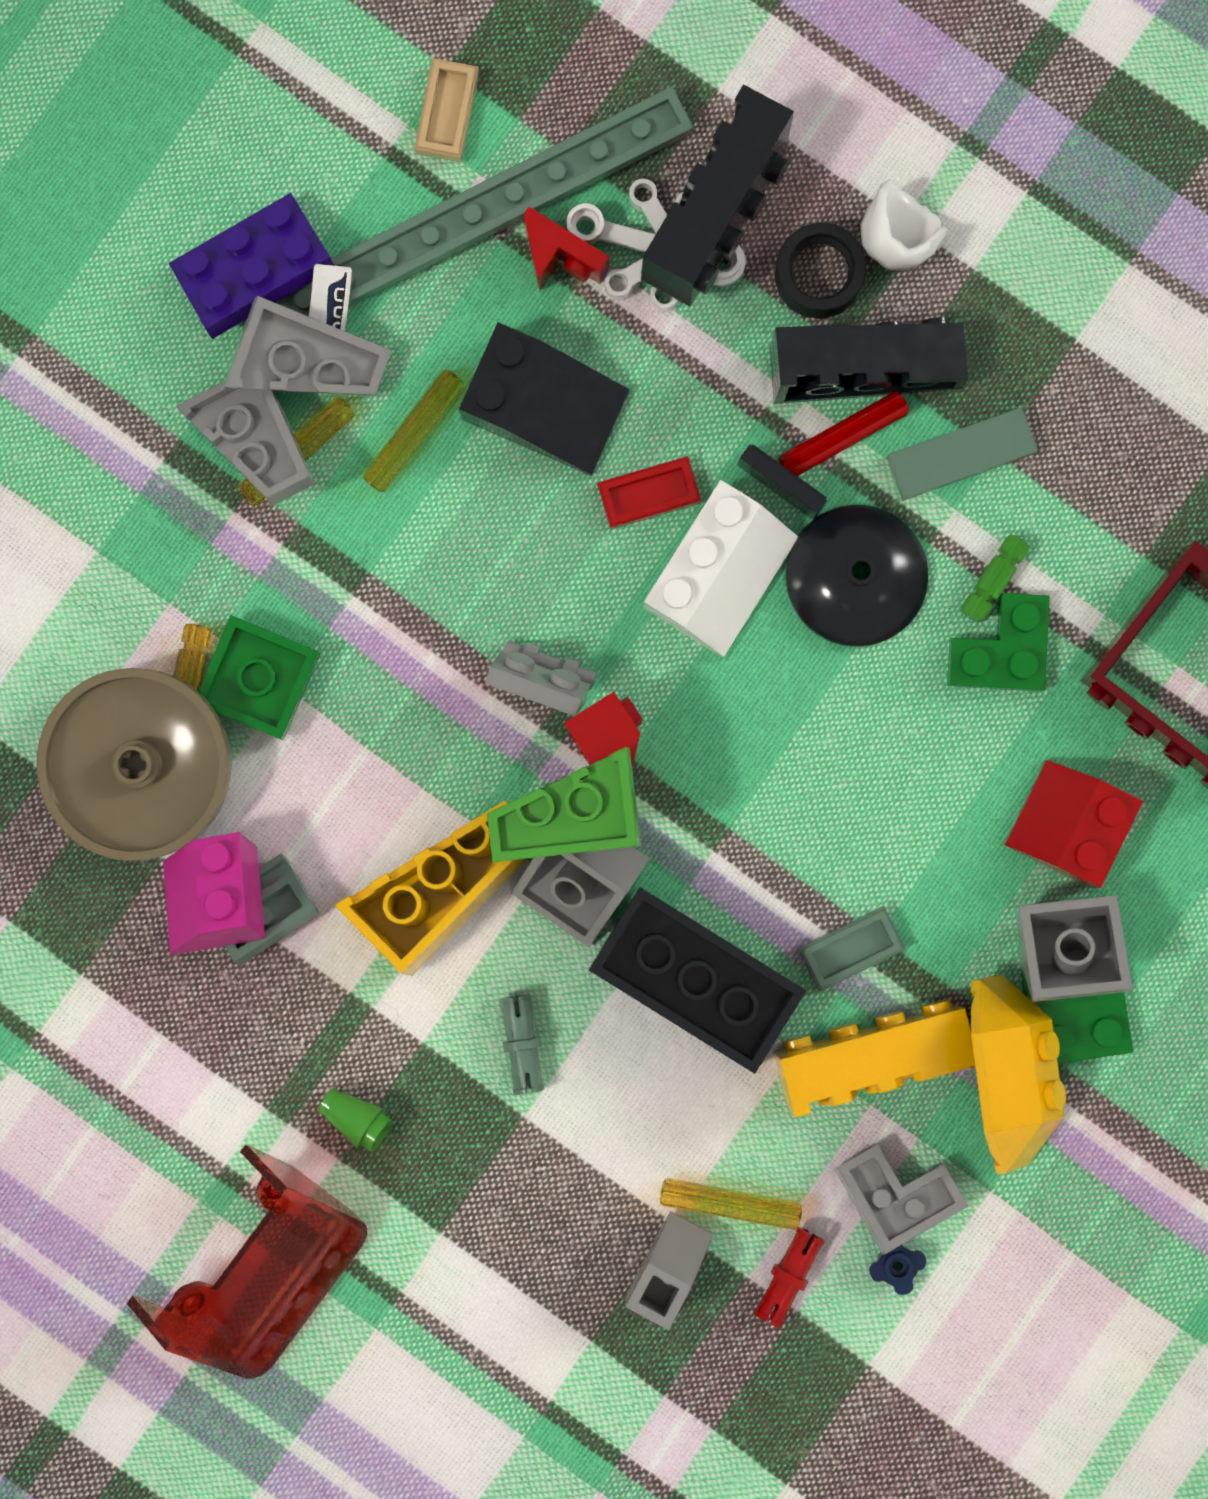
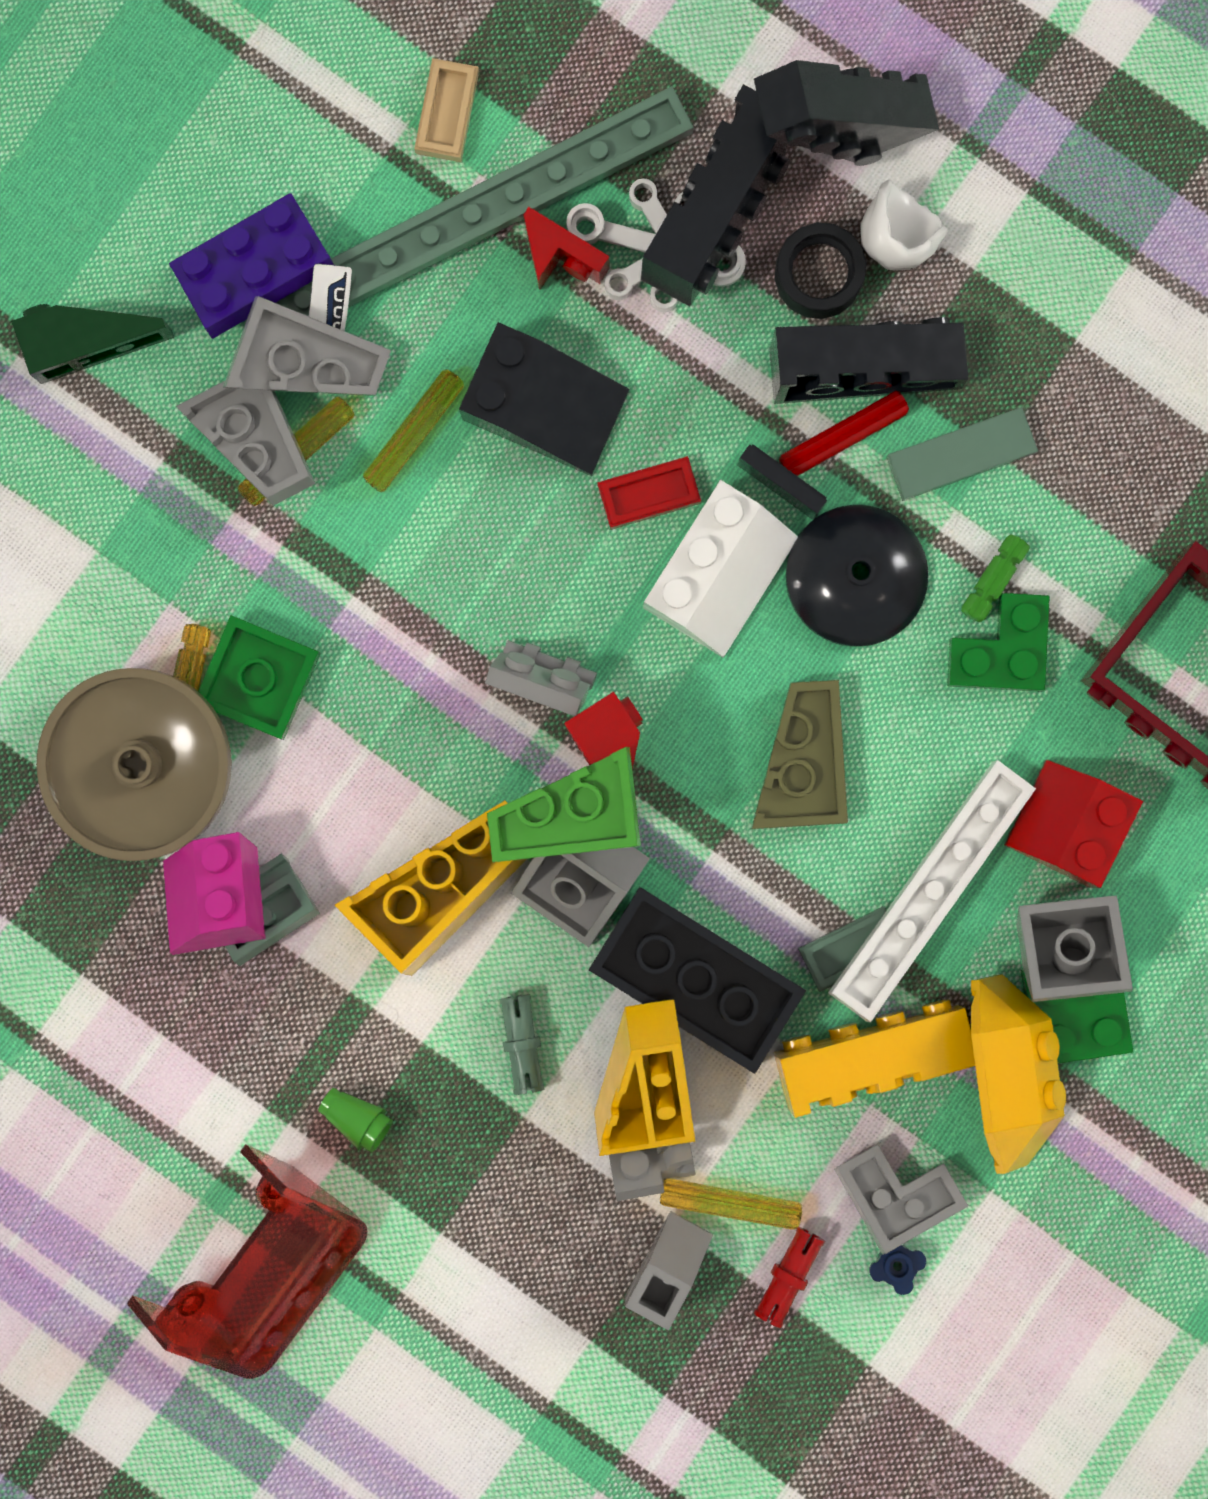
(73, 339): none -> dark green slope
(642, 1171): none -> light grey plate
(645, 1084): none -> yellow wedge
(806, 762): none -> olive wing
(845, 109): none -> black wedge
(931, 891): none -> white plate

